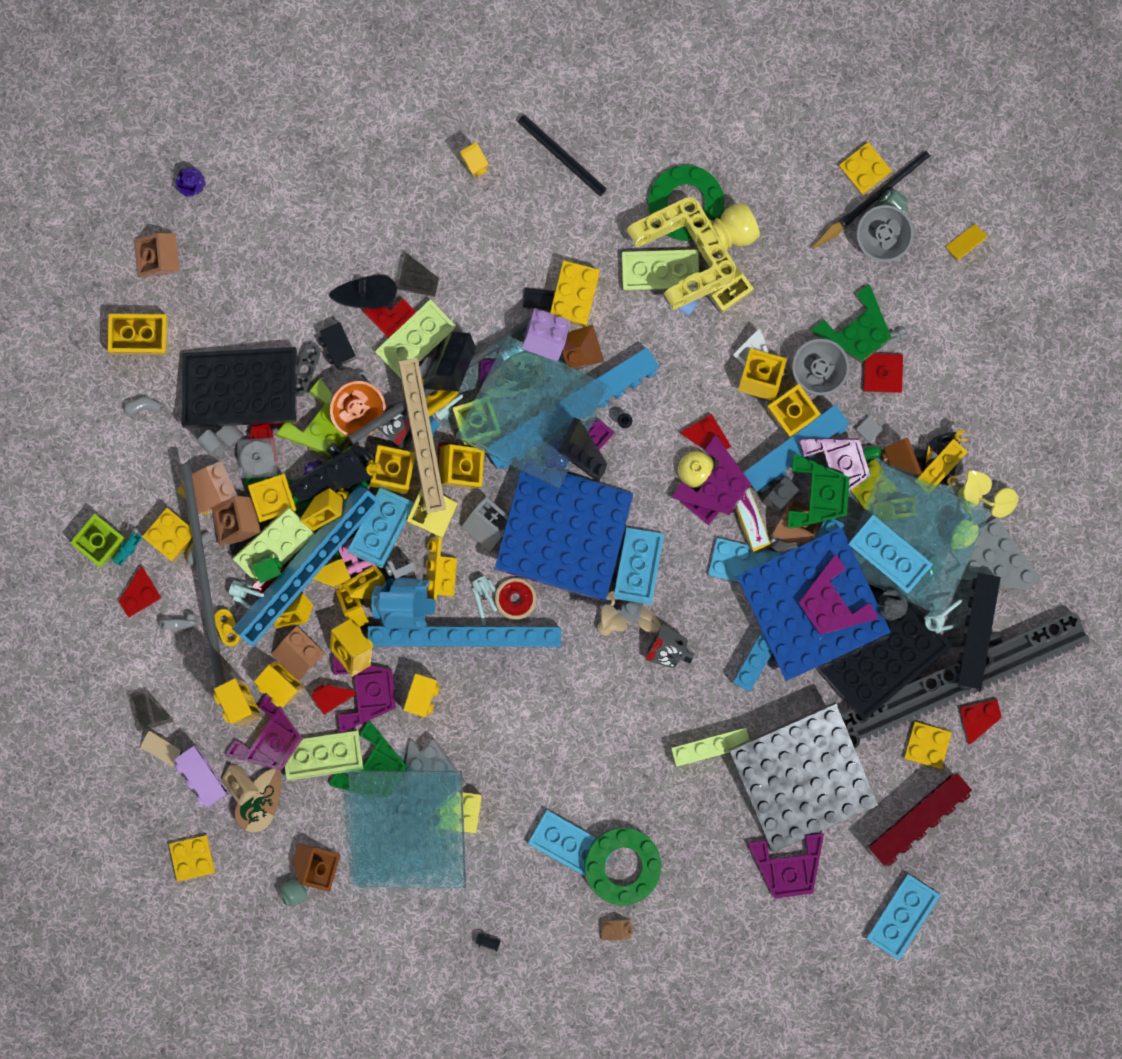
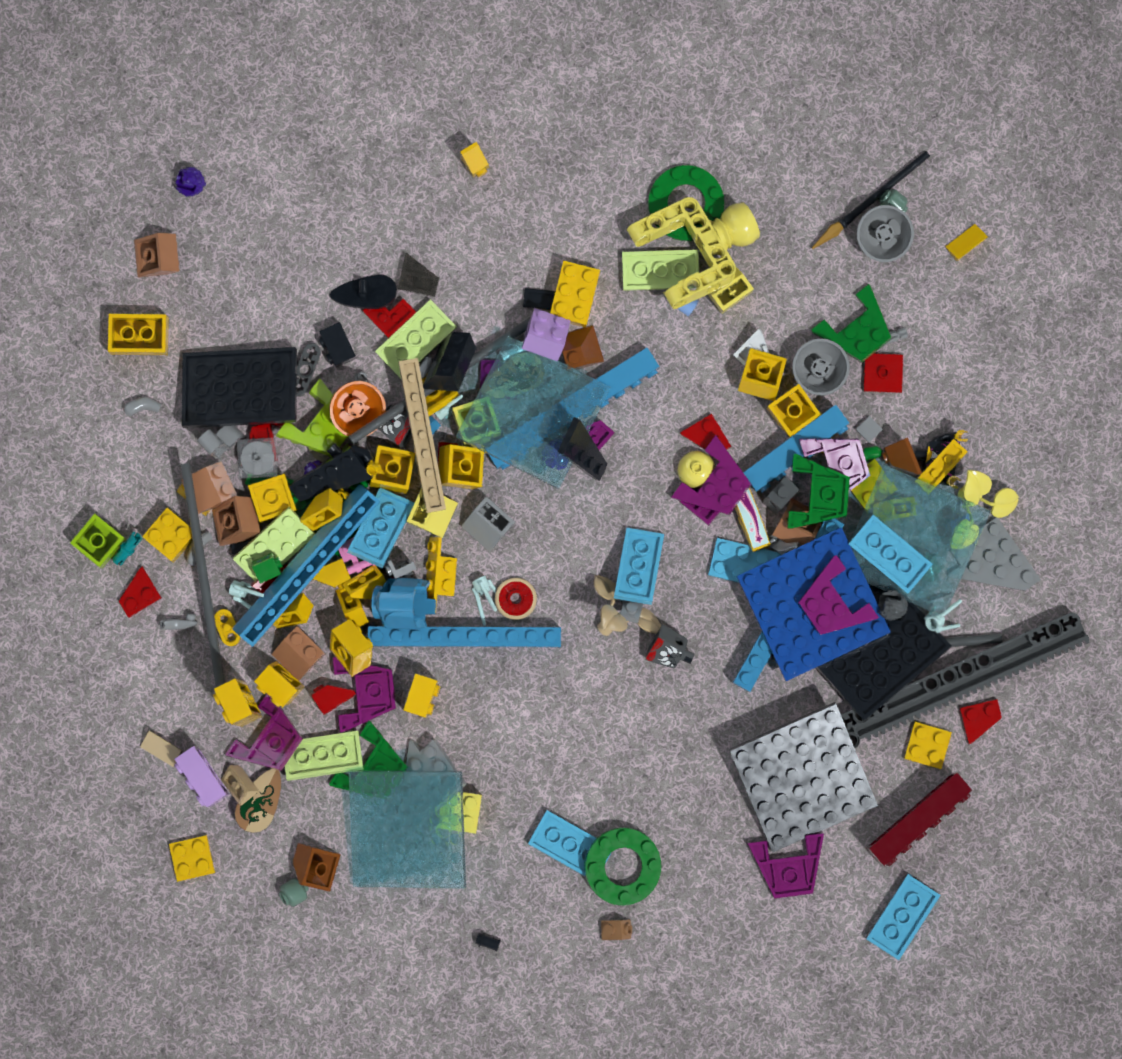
(147, 710): clear smoke wing -> none
(562, 155): black axle -> none
(564, 534): blue plate -> none
(626, 416): black pin -> none
(708, 747): yellowish green brick -> none
(865, 168): yellow plate -> none
(978, 633): black brick -> none

